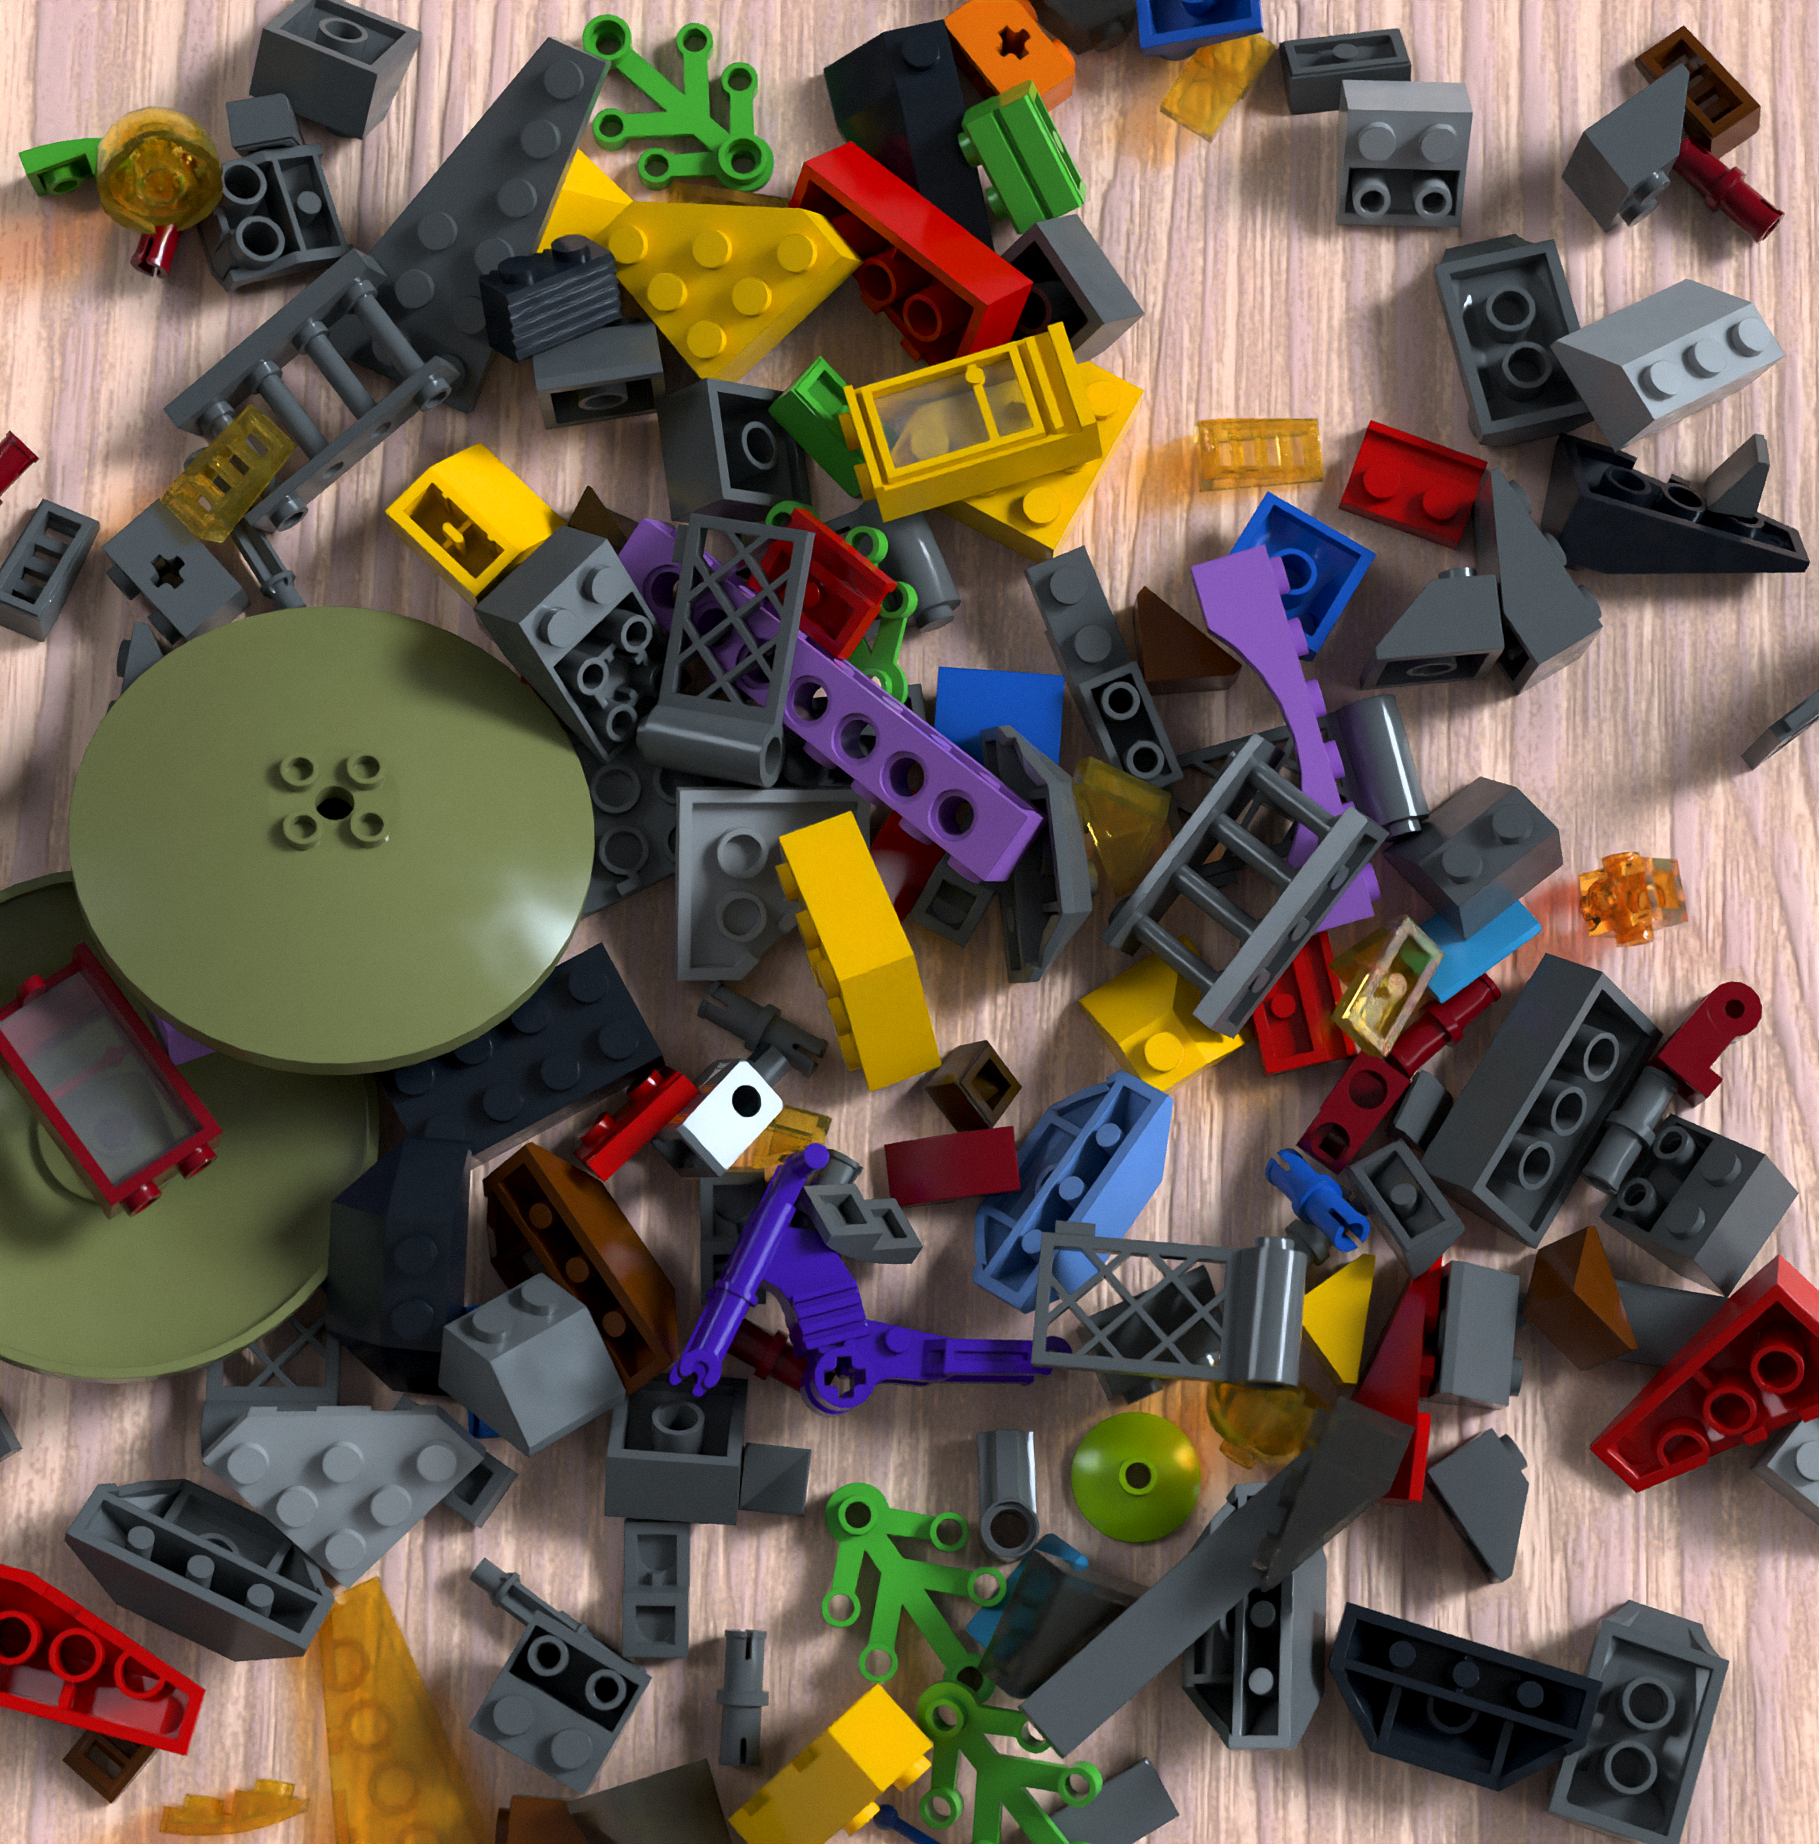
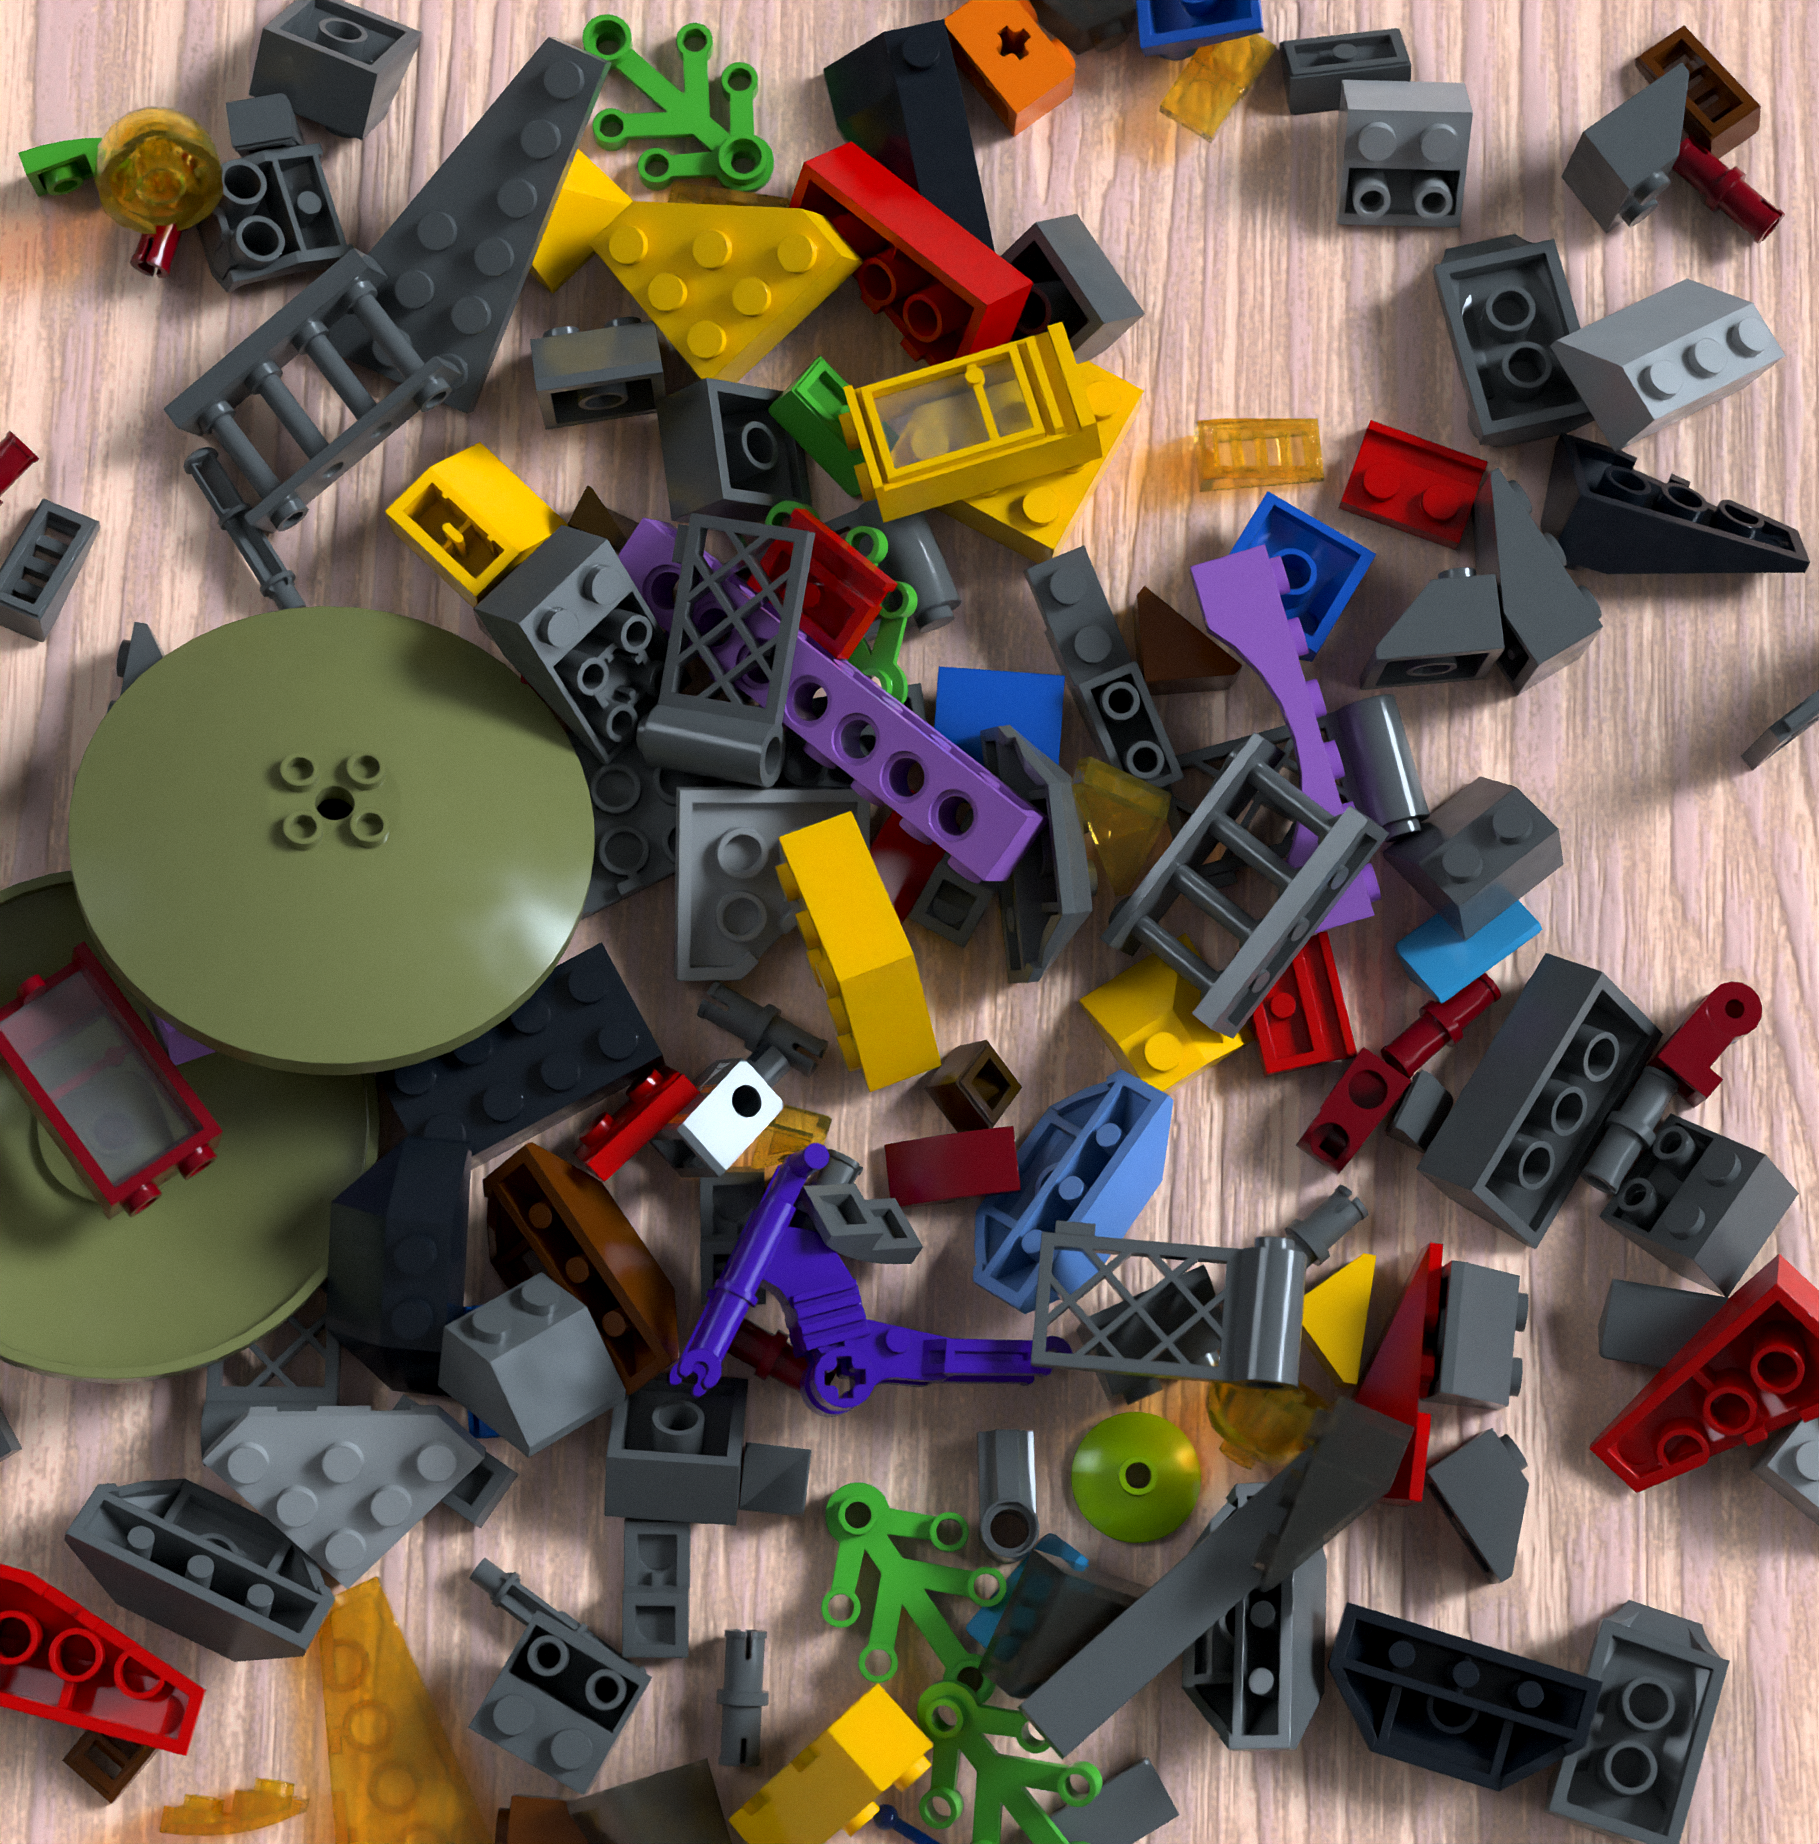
(161, 544): dark grey brick -> none
(198, 477): clear yellow slope -> none
(550, 297): black brick -> none
(1022, 158): bright green brick -> none
(1317, 1200): blue pin -> none
(1384, 983): clear yellow slope -> none
(1405, 1206): dark grey slope -> none
(1578, 1301): reddish brown slope -> none
(1632, 898): clear orange brick -> none
(1740, 480): dark grey slope -> none

